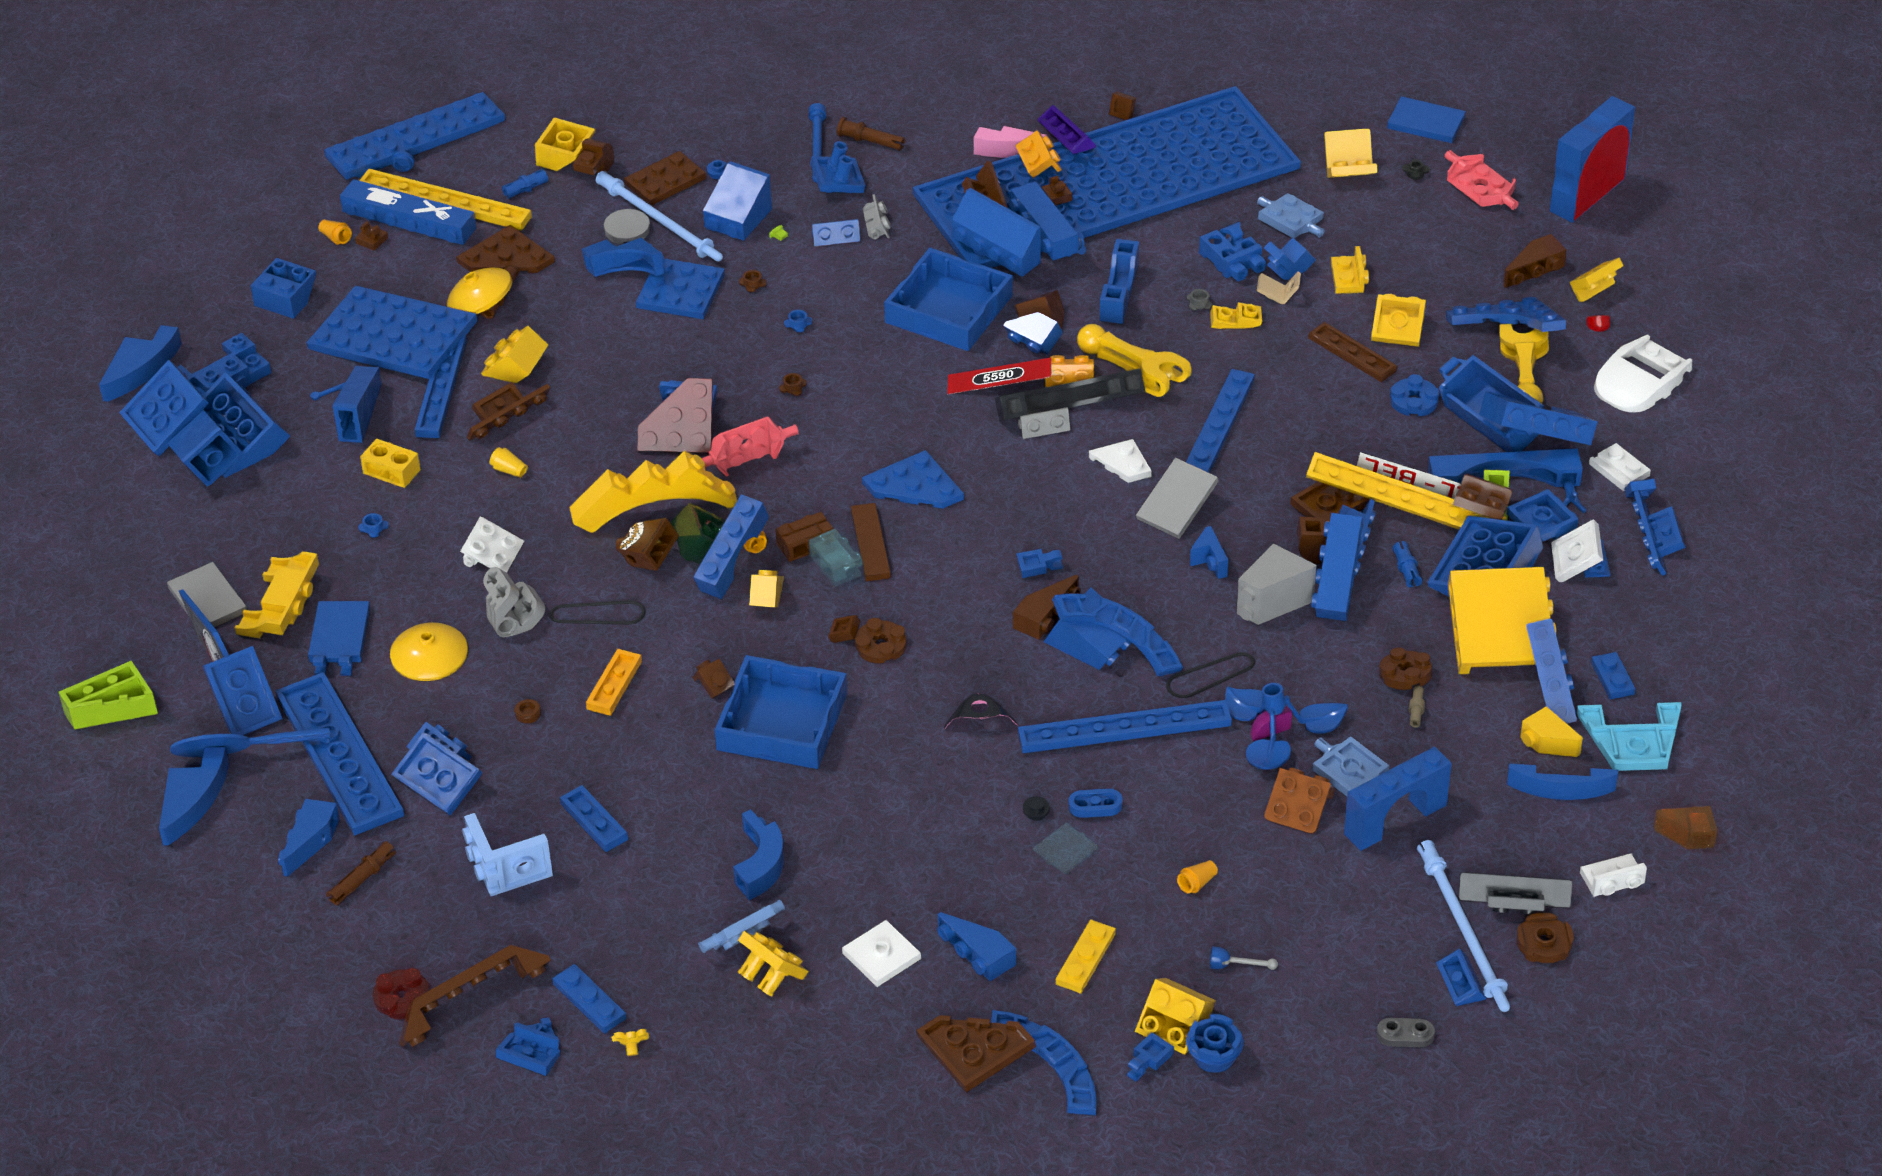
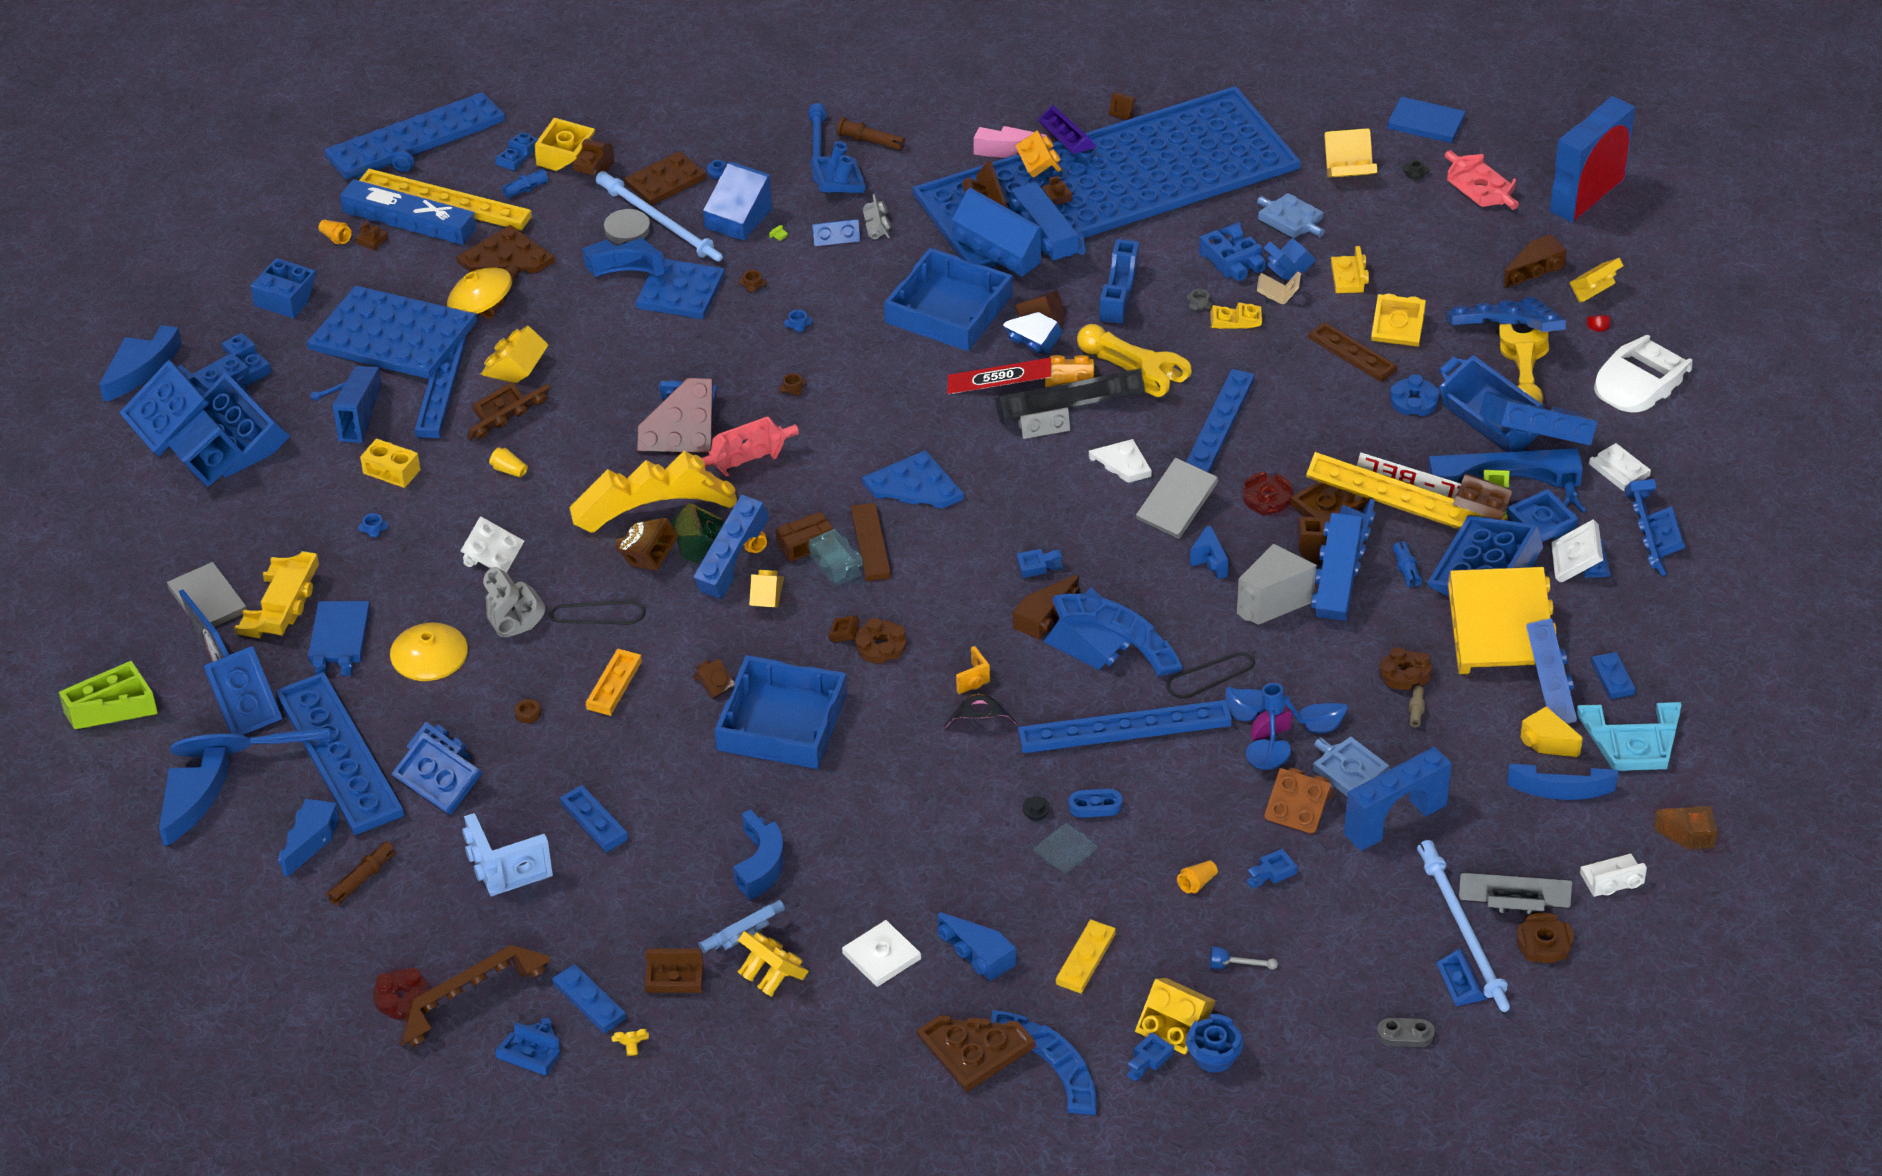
(518, 151): none -> blue slope
(674, 970): none -> reddish brown bracket
(973, 677): none -> light orange bracket
(1267, 503): none -> clear red plate
(1274, 866): none -> blue plate

